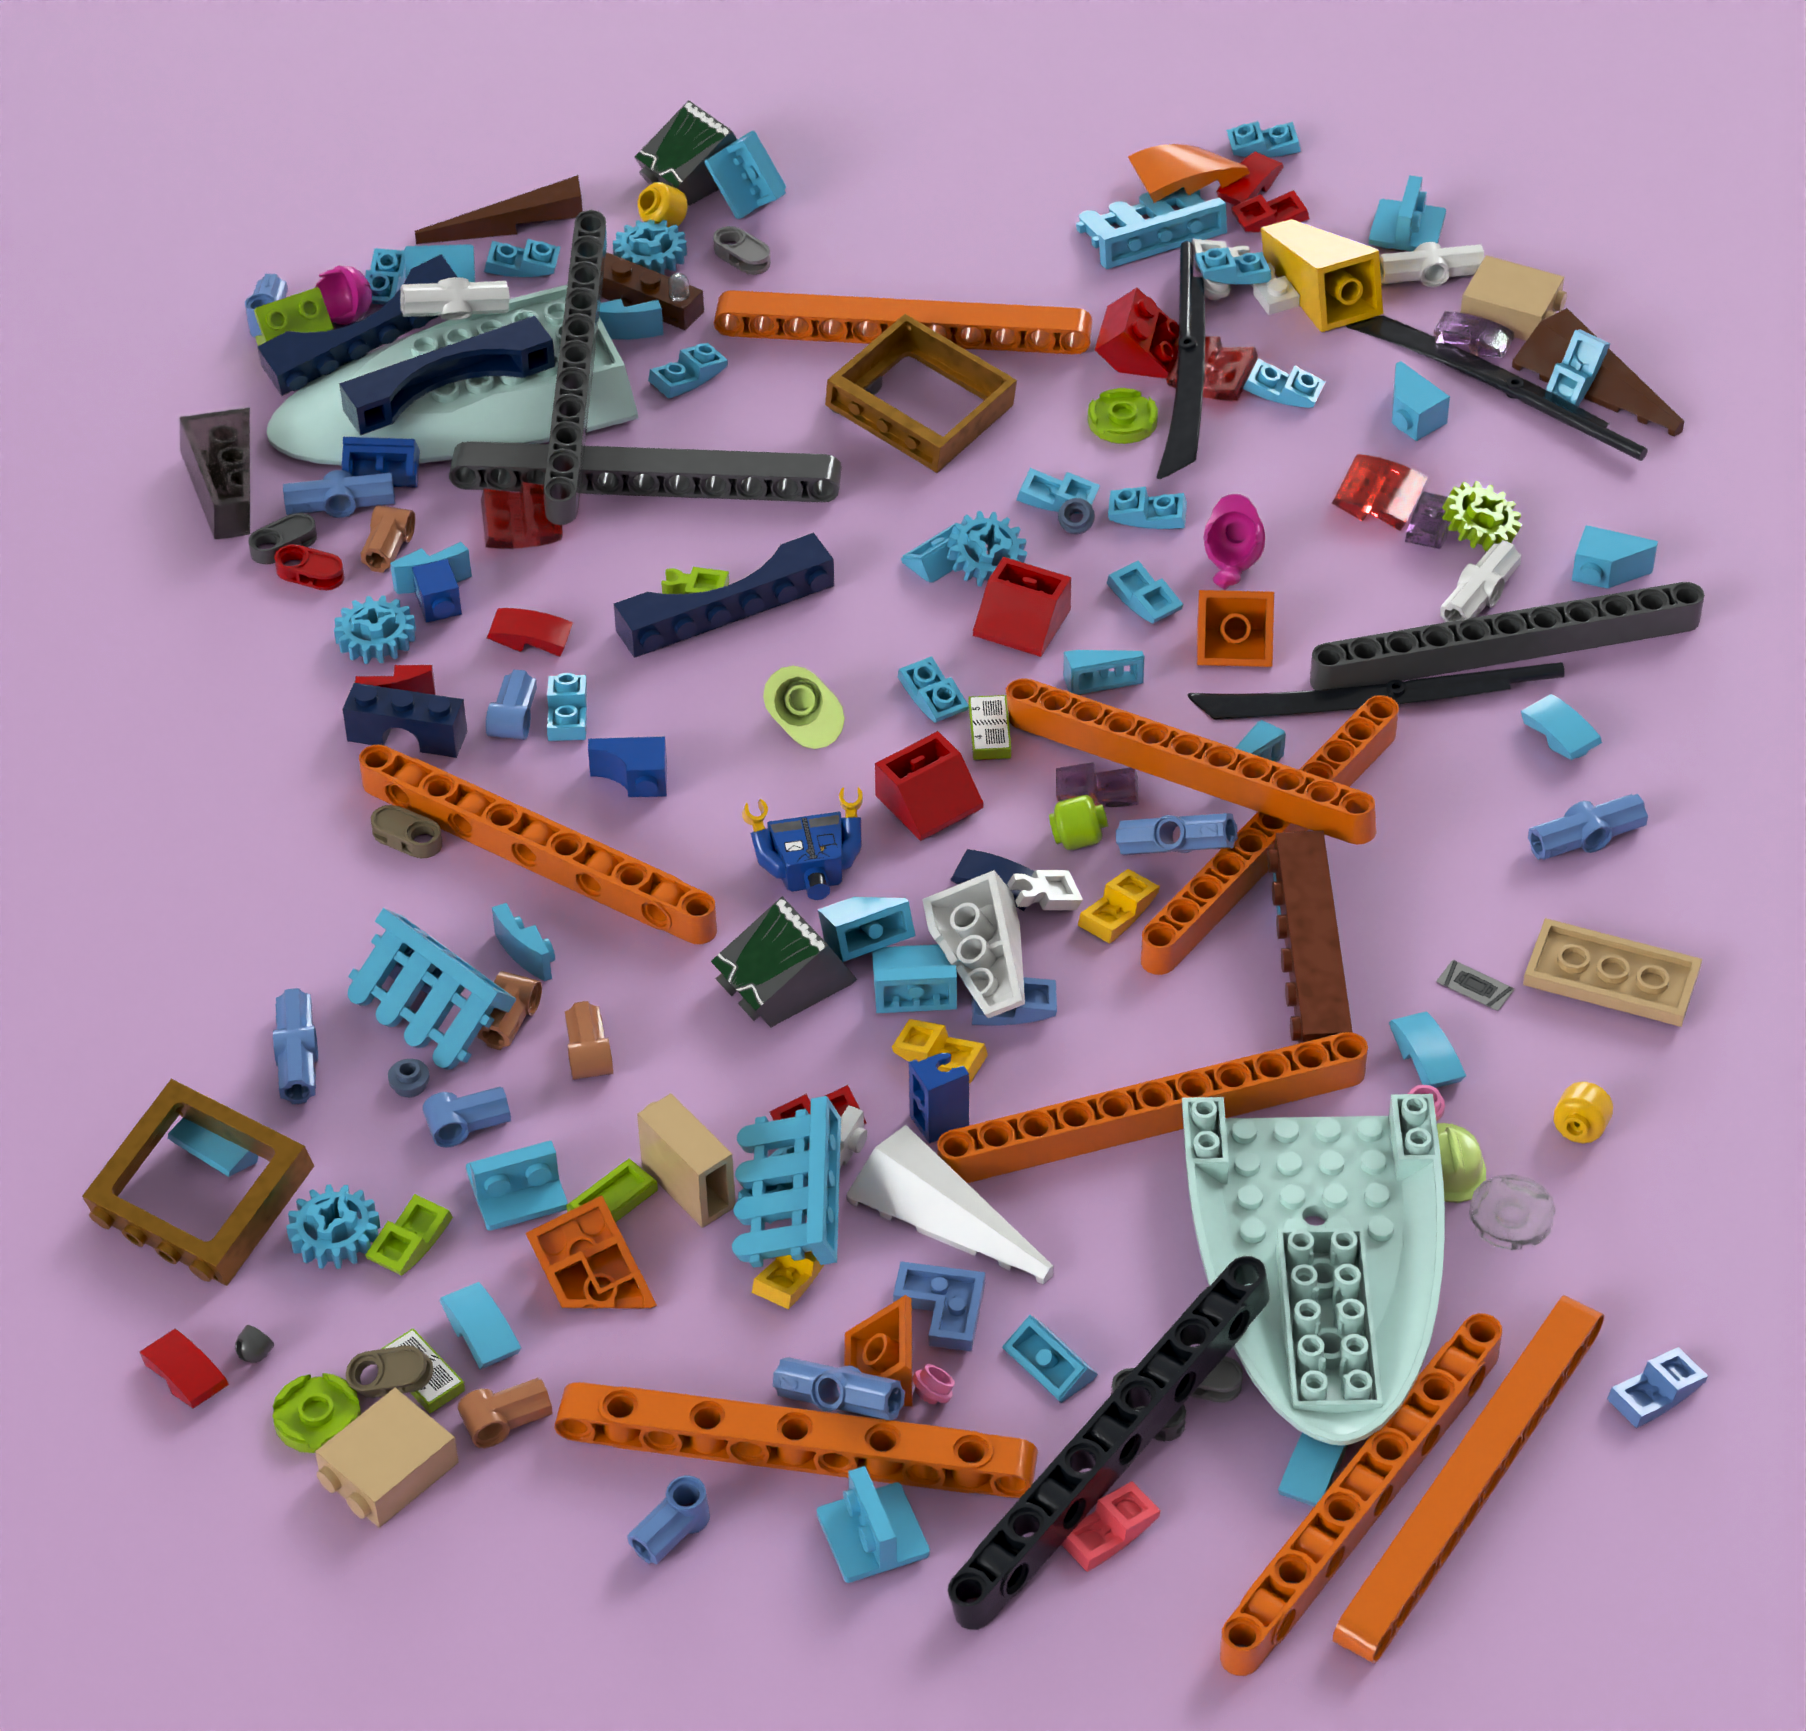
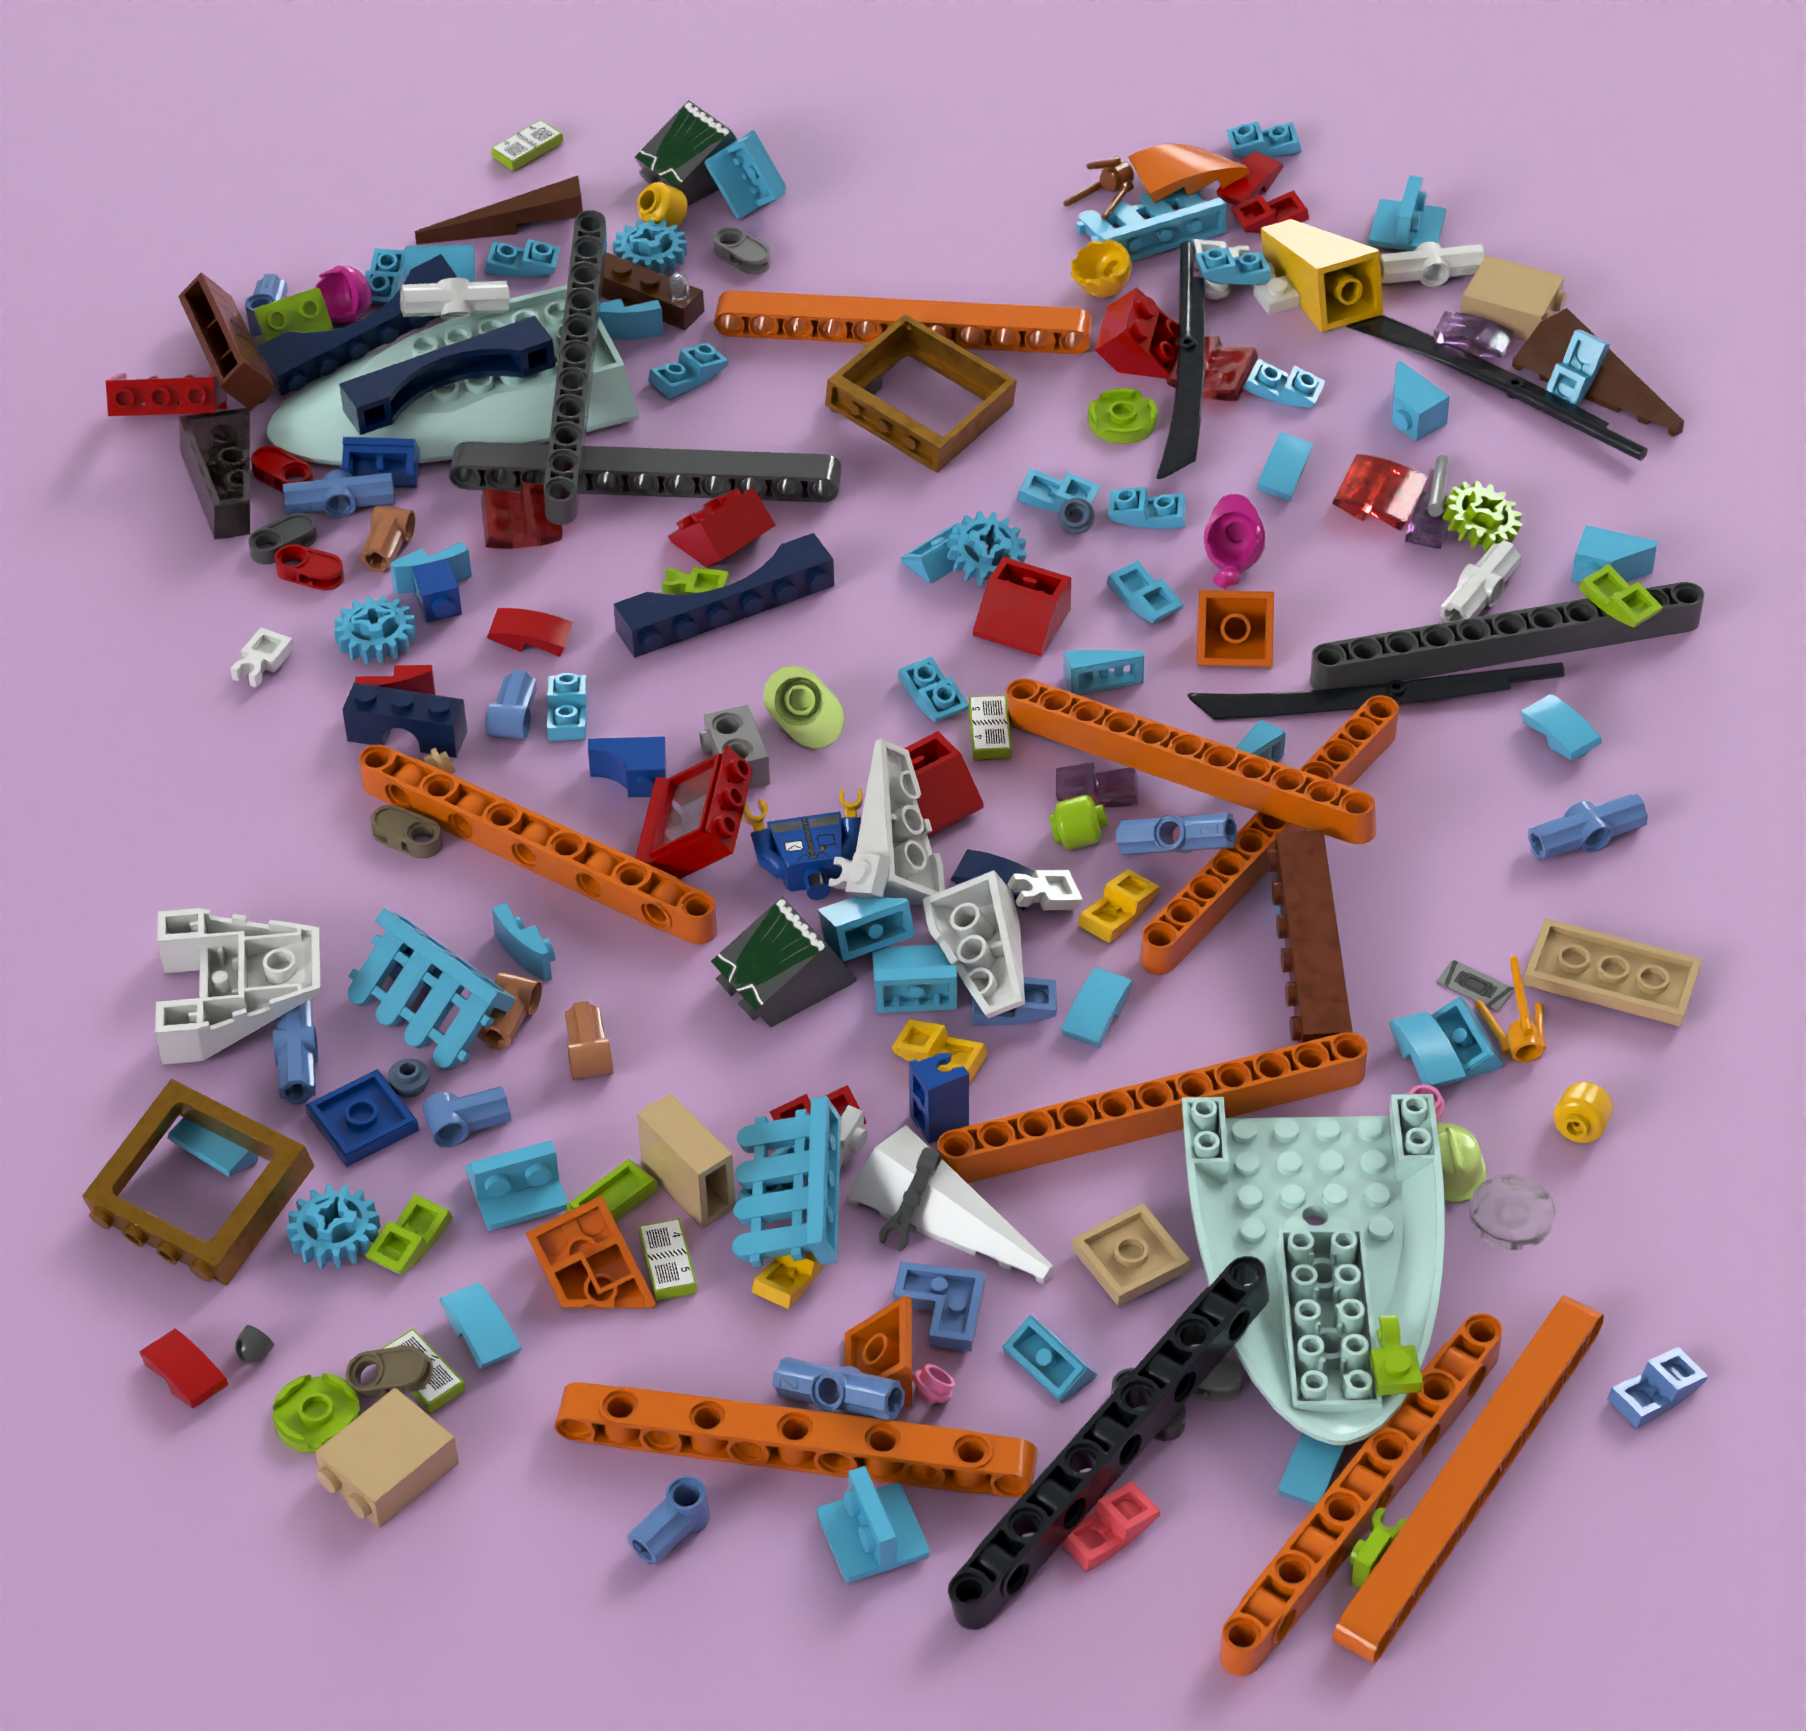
(163, 395): none -> red window
(226, 342): none -> copper brick
(245, 981): none -> white wedge
(261, 653): none -> white plate
(275, 466): none -> red piece
(362, 1117): none -> blue tile
(440, 760): none -> tan plate
(493, 1415): nougat piece -> none
(527, 145): none -> tile
(667, 1259): none -> tile
(695, 815): none -> red window
(722, 526): none -> red slope
(738, 731): none -> light grey brick
(863, 875): none -> white plate
(895, 826): none -> white wedge
(926, 1166): none -> dark grey piece
(1096, 1006): none -> medium azure slope
(1102, 268): none -> yellow hair
(1114, 177): none -> dark orange plant
(1131, 1254): none -> tan plate
(1284, 466): none -> medium azure slope
(1369, 1552): none -> lime plate
(1393, 1365): none -> lime plate
(1439, 485): none -> light grey bar
(1468, 1038): none -> medium azure slope
(1524, 1039): none -> light orange plant
(1618, 599): none -> lime slope

